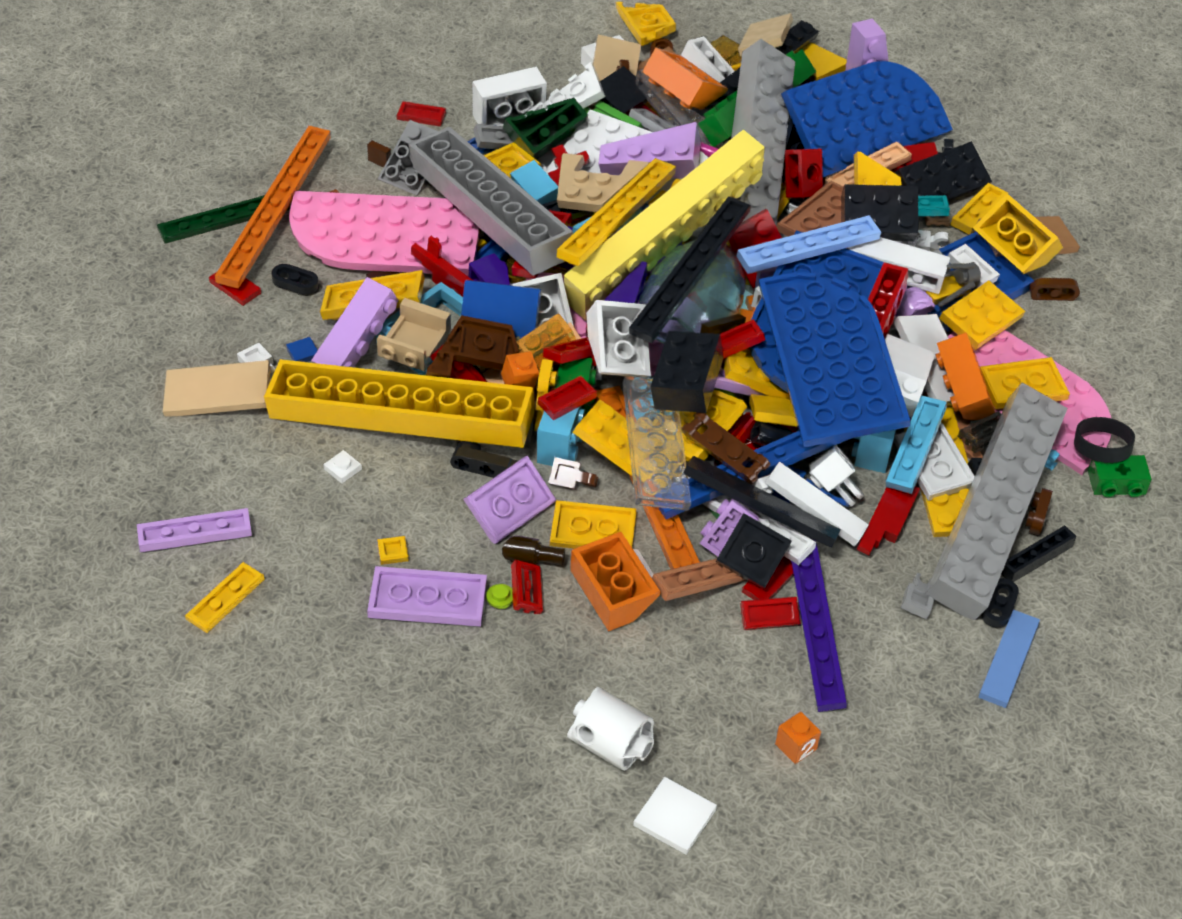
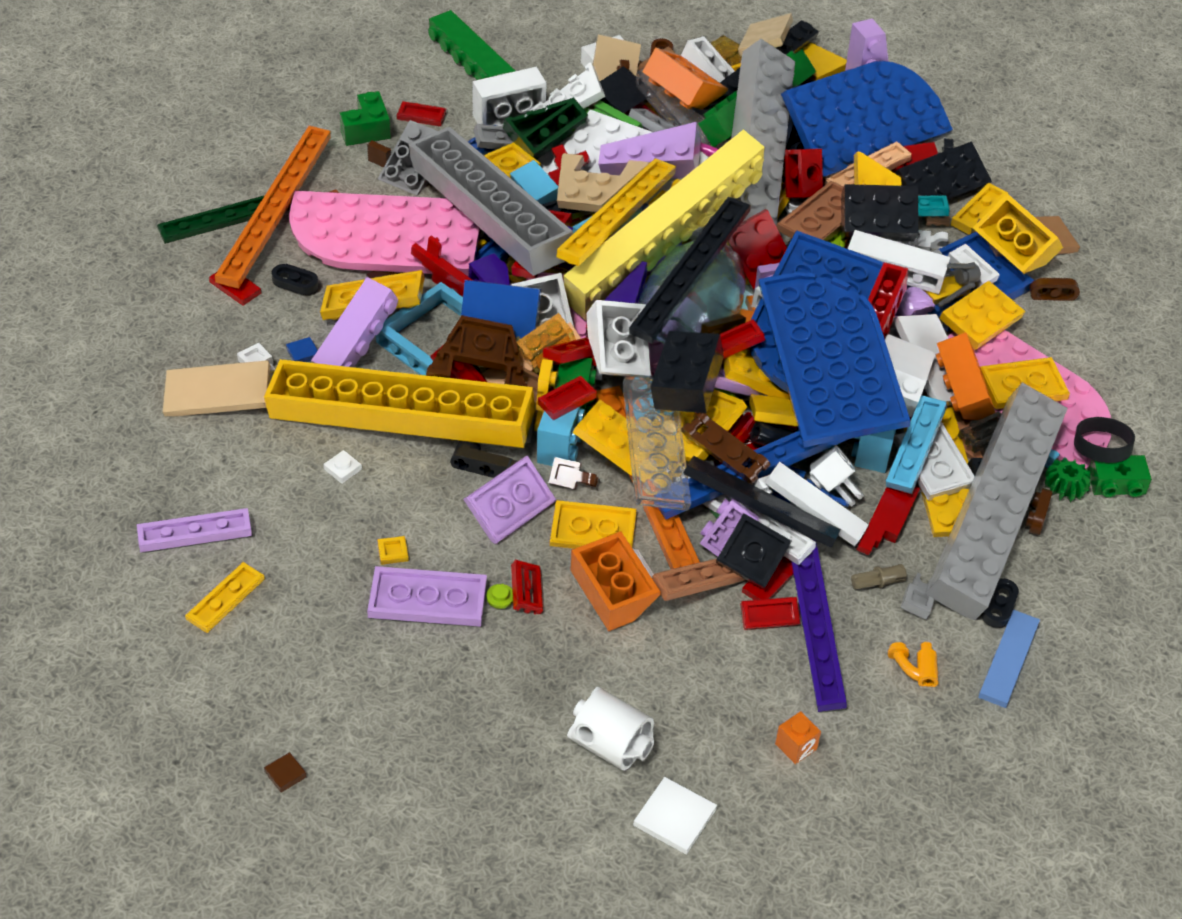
(285, 772): none -> reddish brown tile
(367, 122): none -> green brick
(415, 335): tan panel -> none
(466, 46): none -> green brick
(520, 370): orange brick -> none
(531, 551): dark brown arm -> none
(647, 21): yellow wing -> none
(808, 244): light blue plate -> none
(879, 577): none -> dark tan axle
(926, 671): none -> light orange plant
(1038, 553): black piece -> none
(1067, 479): none -> green gear

